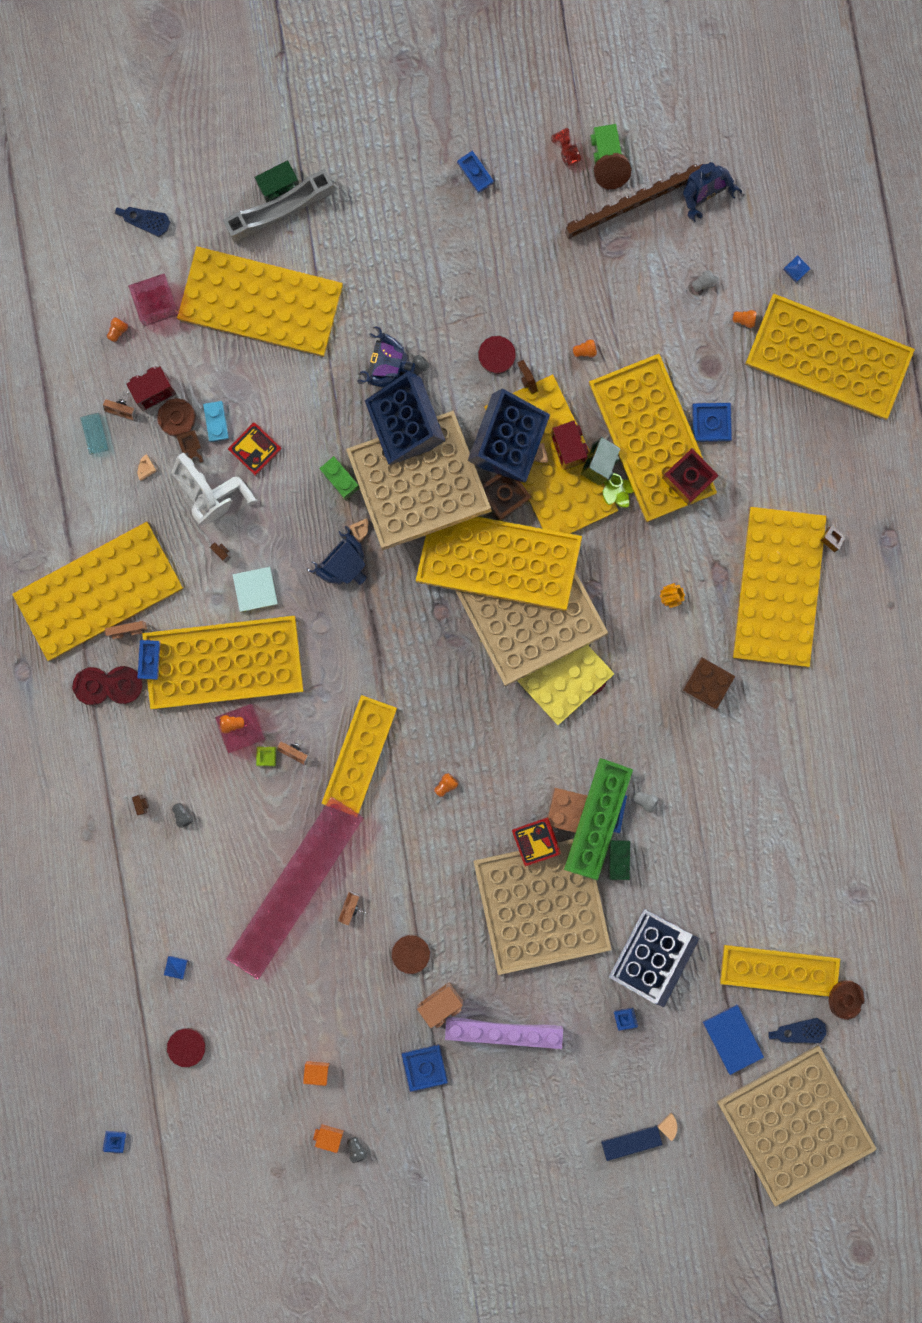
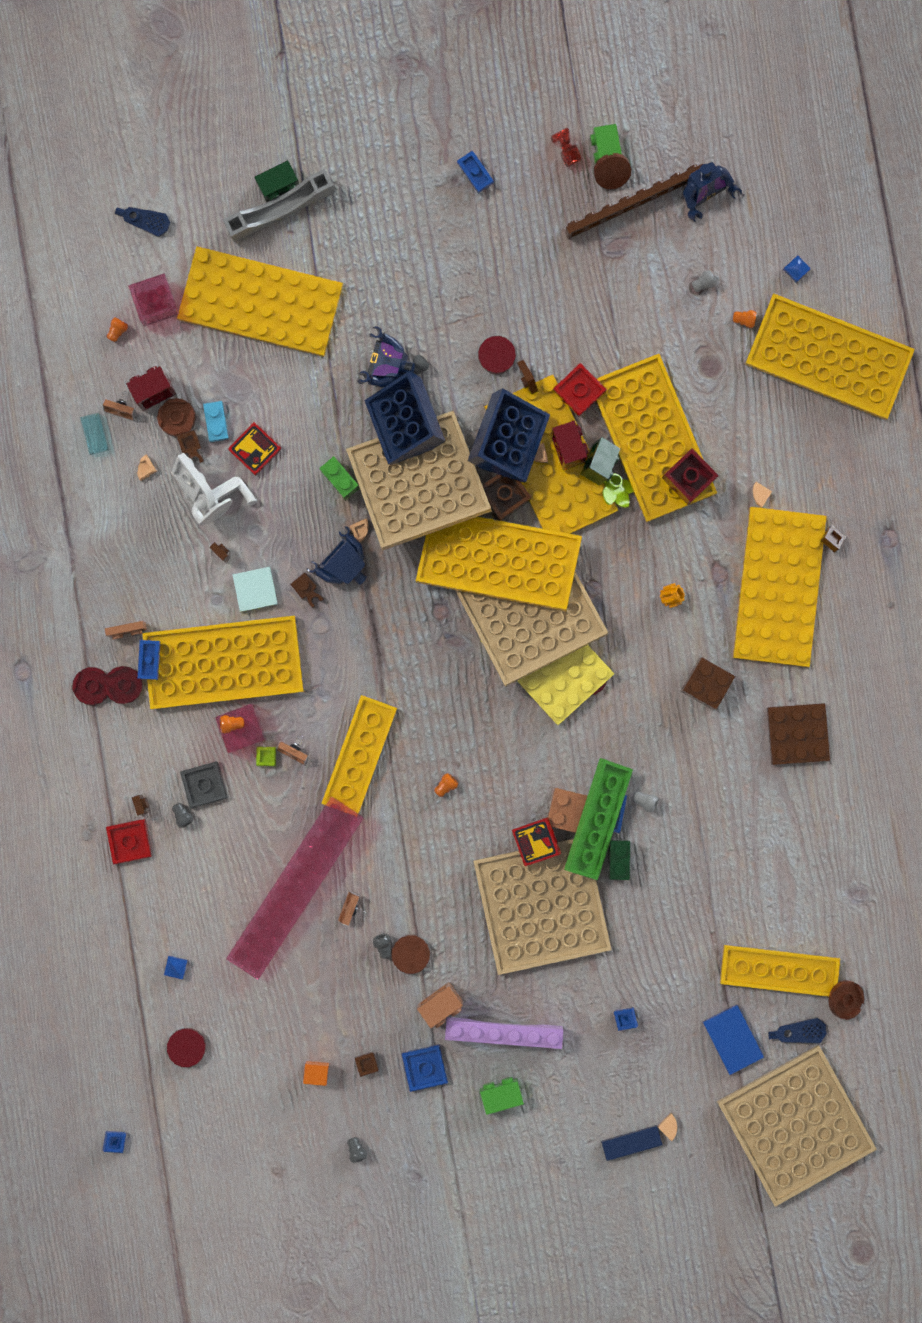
(97, 591): yellow plate -> none
(128, 841): none -> red tile
(203, 784): none -> dark grey tile
(305, 588): none -> reddish brown plate
(328, 1138): orange brick -> none
(366, 1064): none -> reddish brown plate
(382, 943): none -> dark grey piece
(501, 1095): none -> bright green brick
(579, 389): none -> red tile
(585, 349): orange piece -> none
(654, 958): dark blue slope -> none
(711, 422): blue tile -> none
(760, 494): none -> light nougat tile
(798, 734): none -> reddish brown plate

